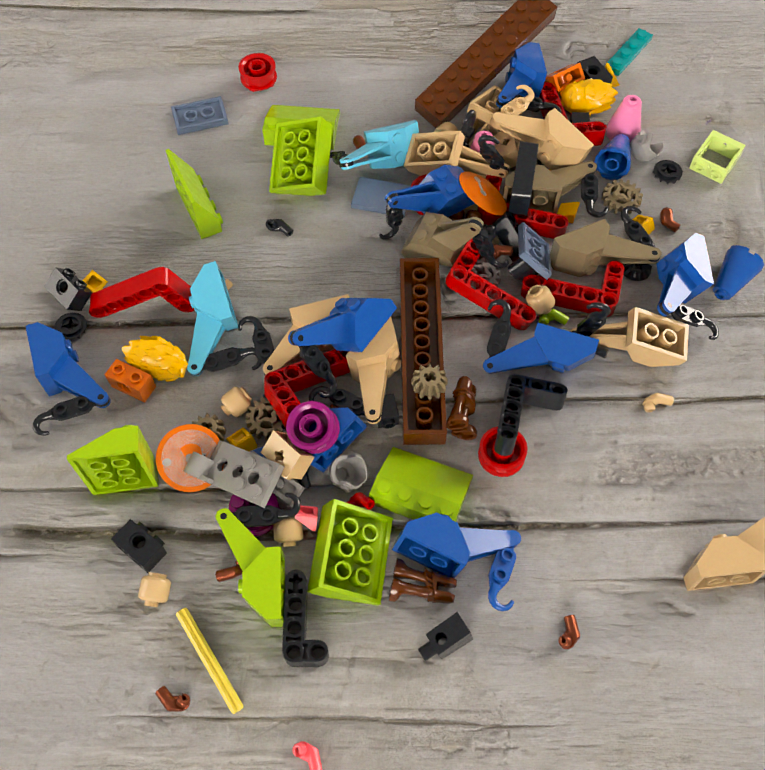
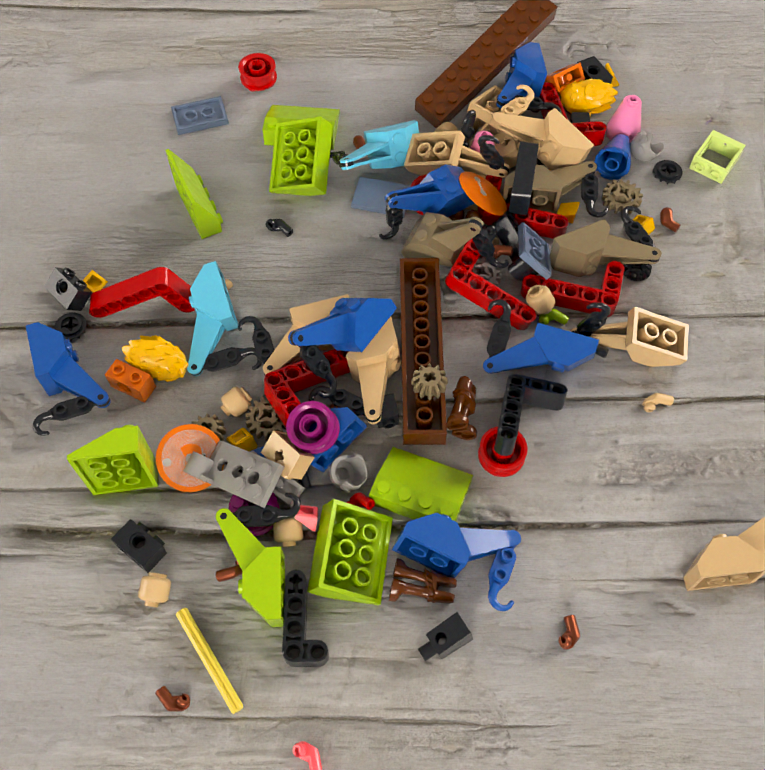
(629, 51): teal plate -> none
(685, 275): blue slope -> none
(736, 271): blue cone -> none

